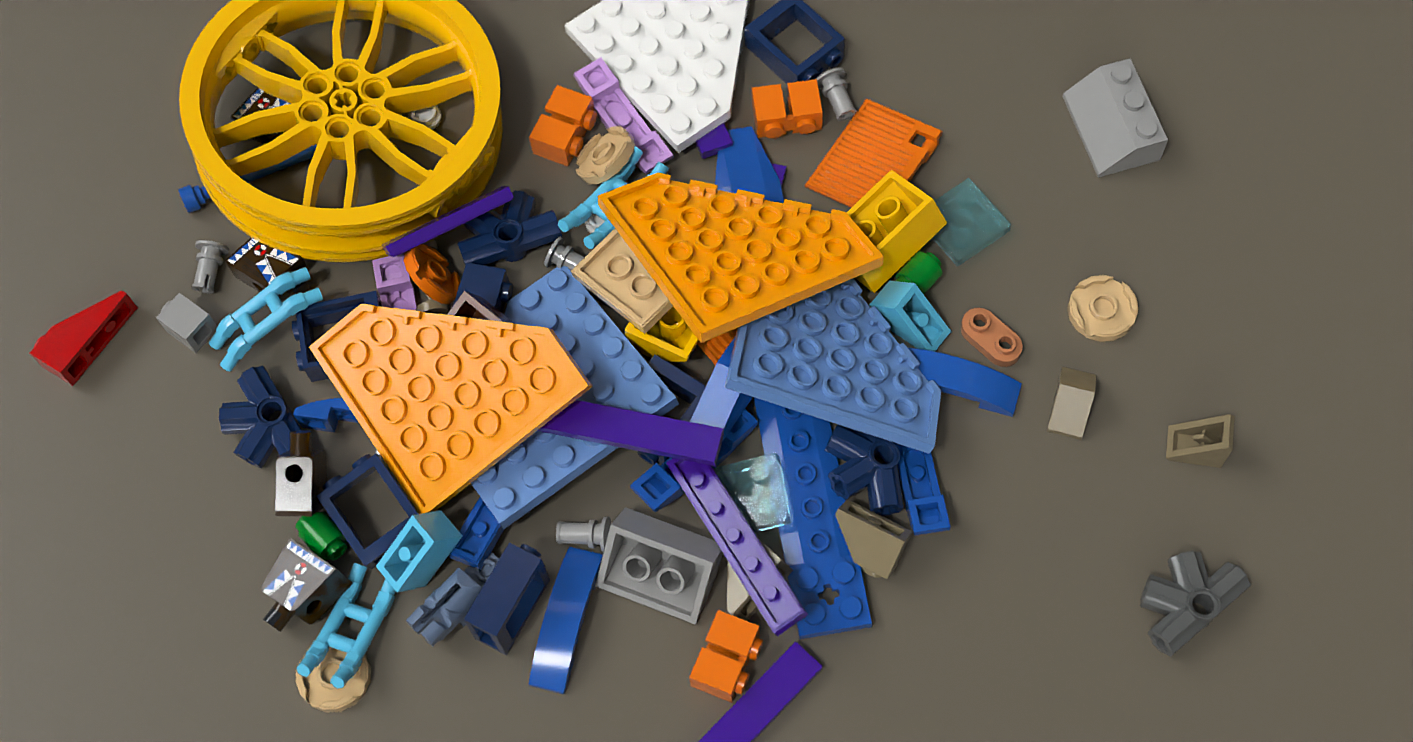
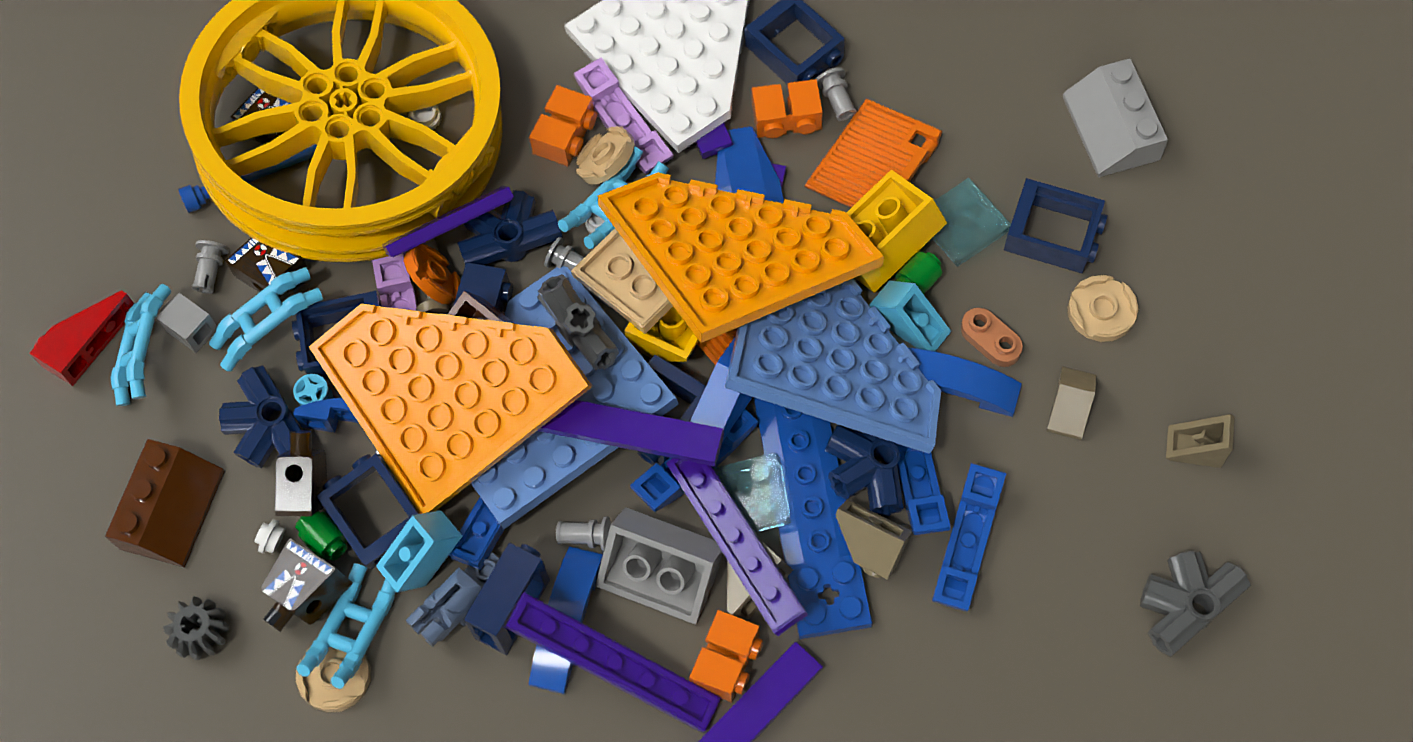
(134, 346): none -> medium azure piece
(164, 503): none -> reddish brown slope
(192, 641): none -> dark grey gear
(269, 537): none -> white plate
(309, 386): none -> medium azure wheel
(577, 322): none -> dark grey piece
(612, 662): none -> dark purple tile
(969, 537): none -> blue slope
(1063, 202): none -> dark blue window

